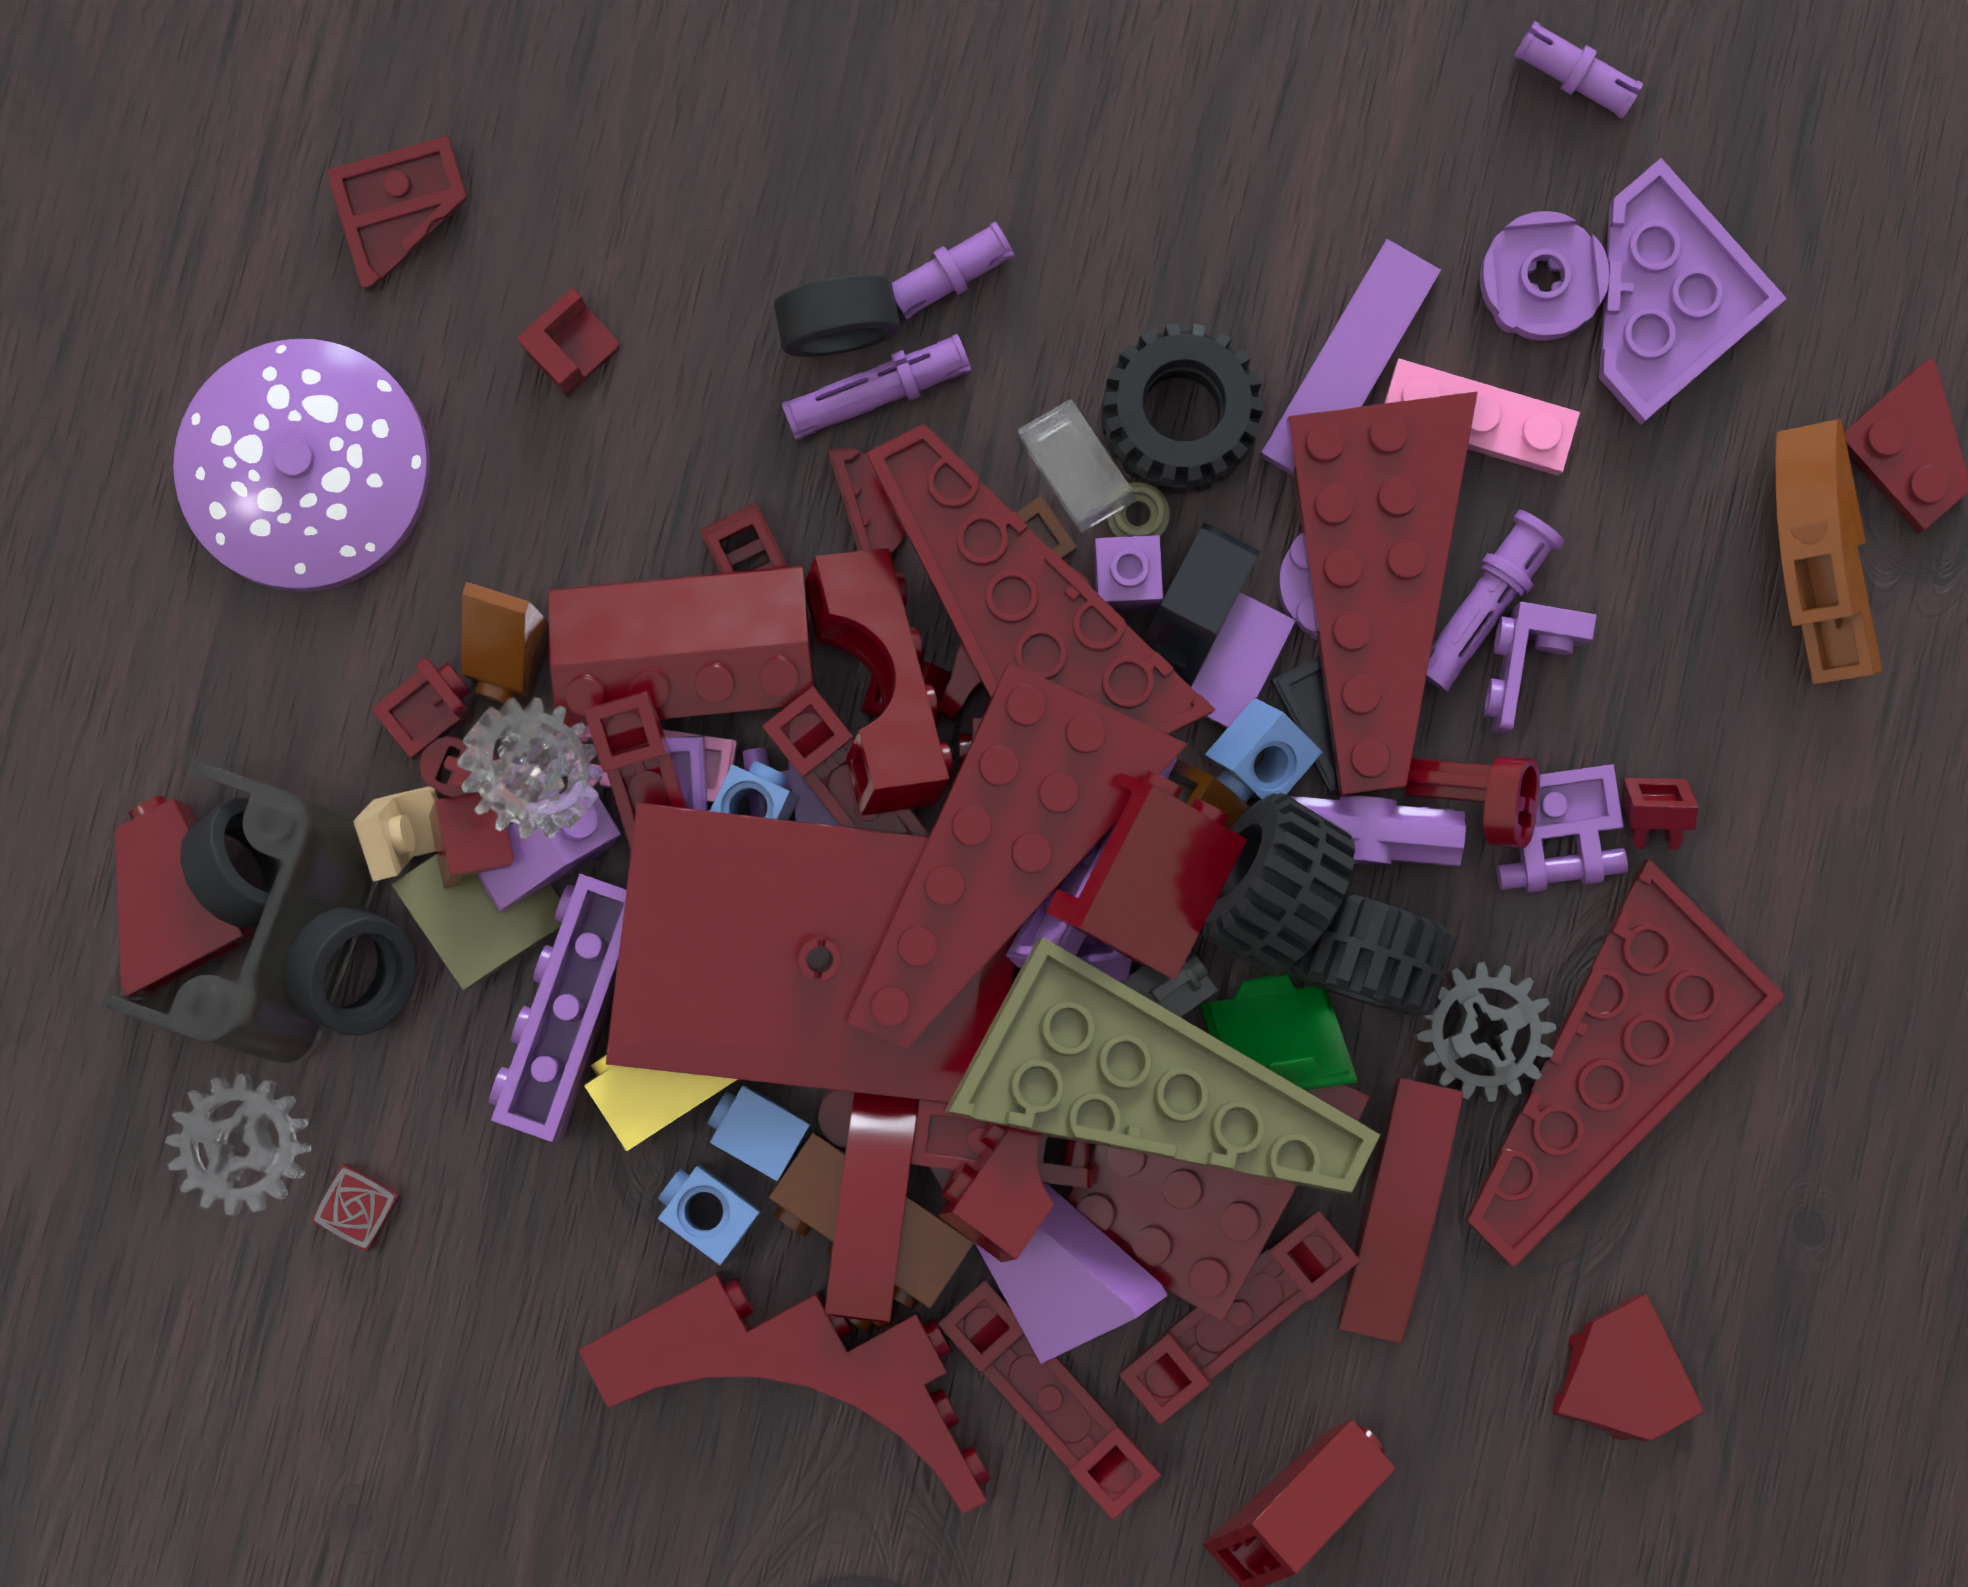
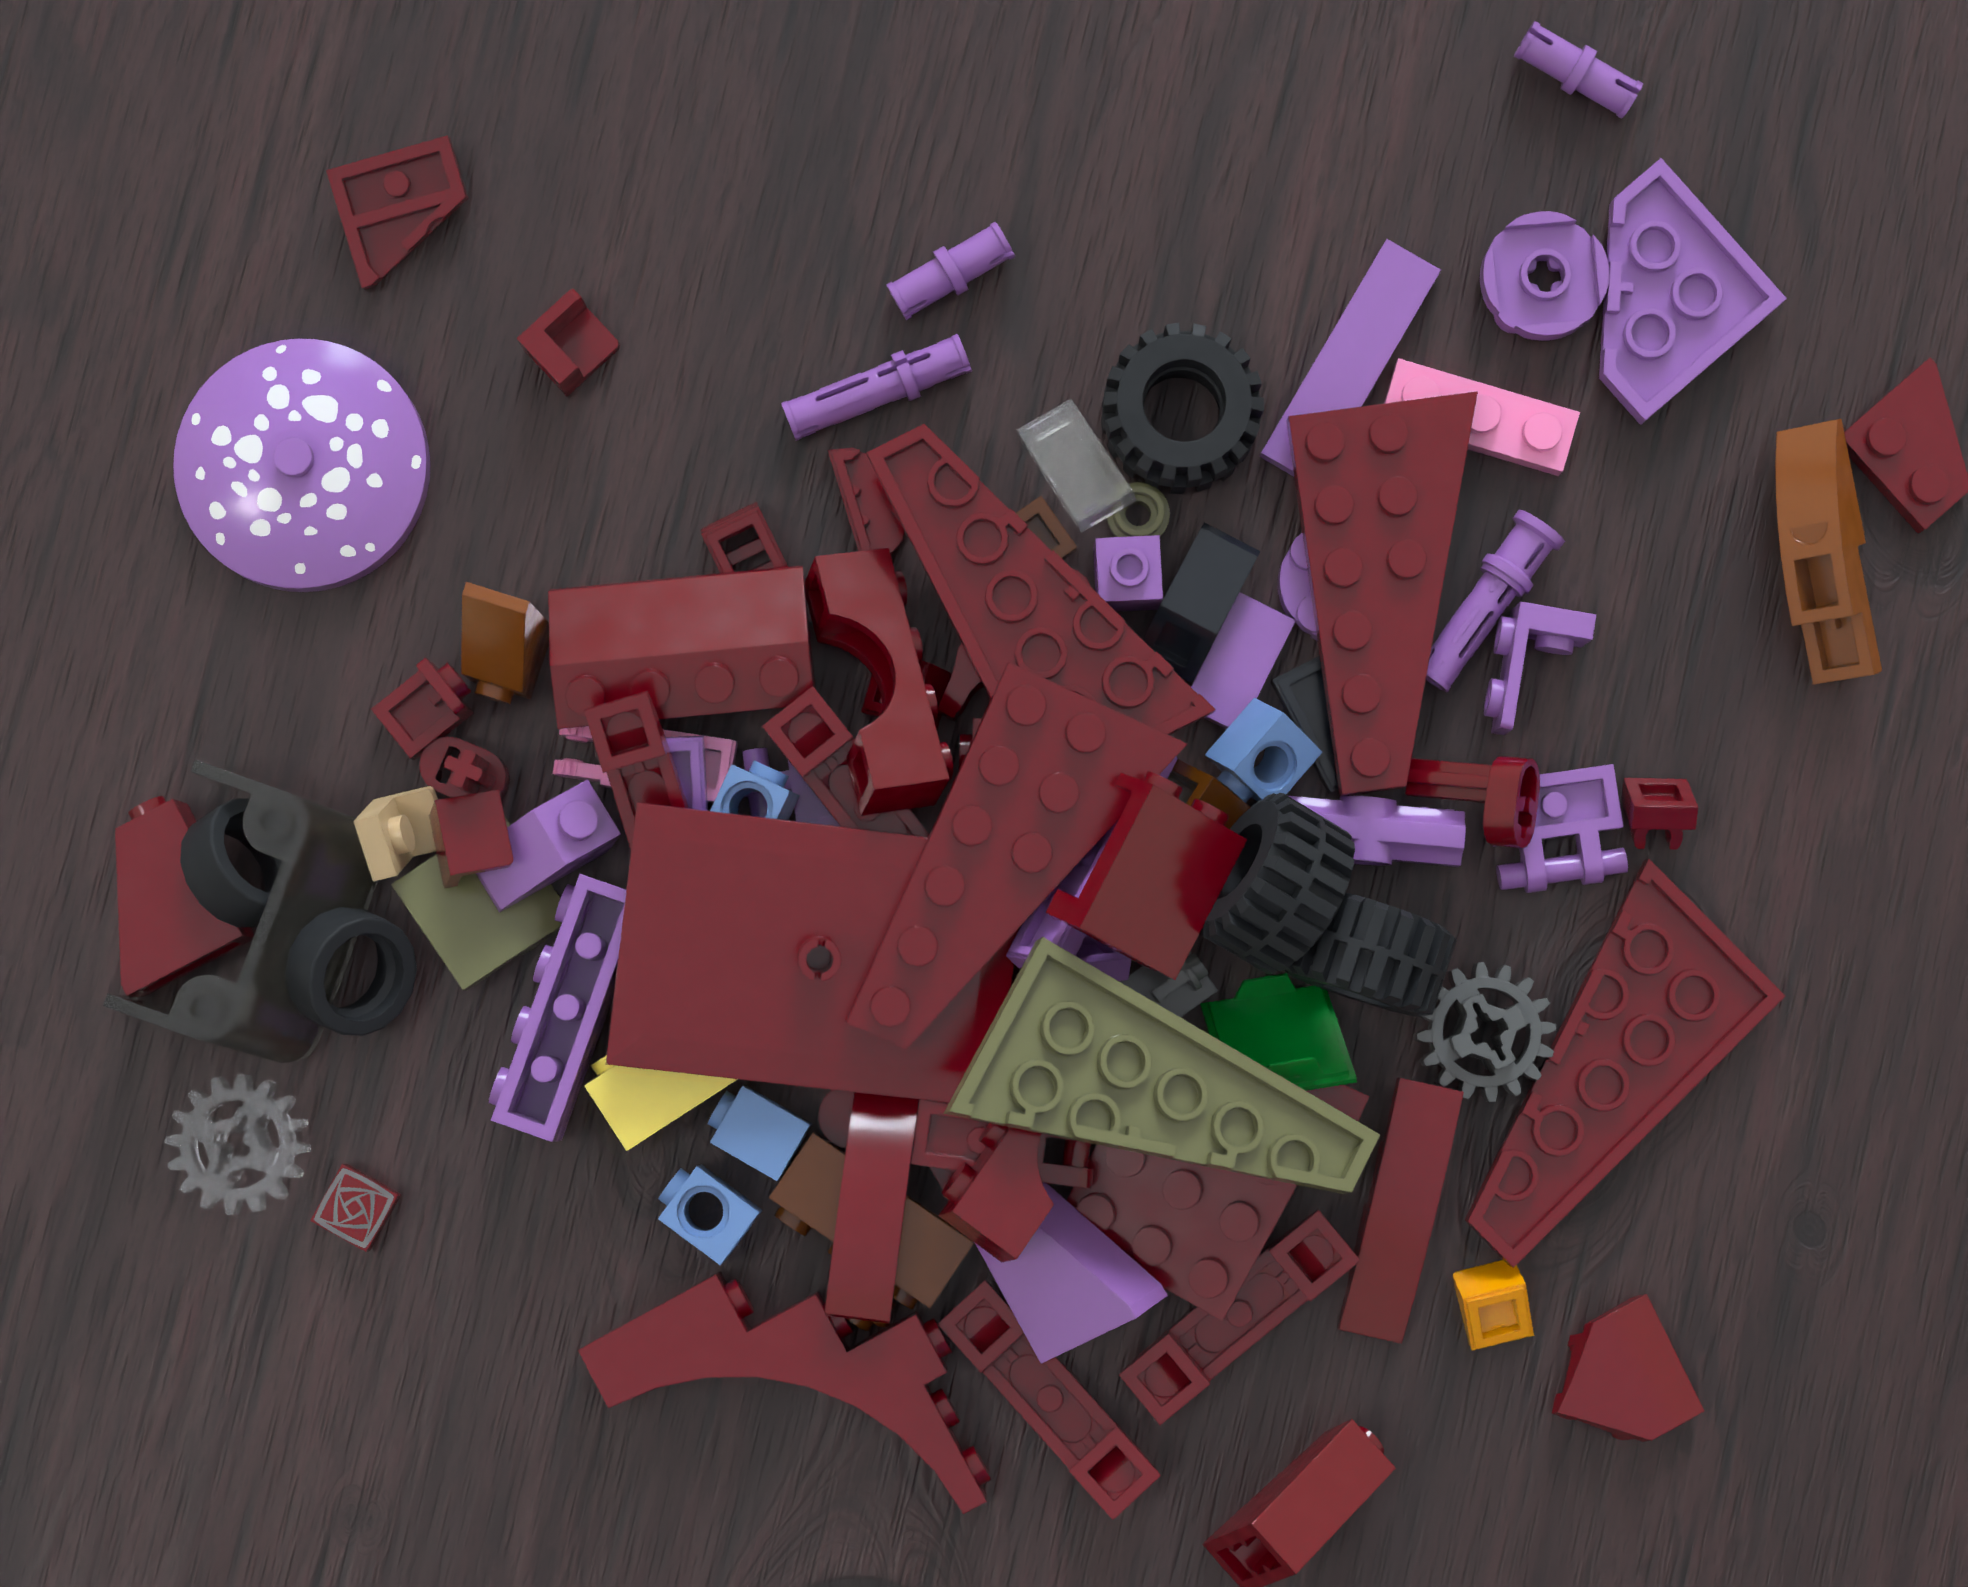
(529, 773): clear gear -> none
(837, 315): black tyre -> none
(1493, 1304): none -> light orange slope

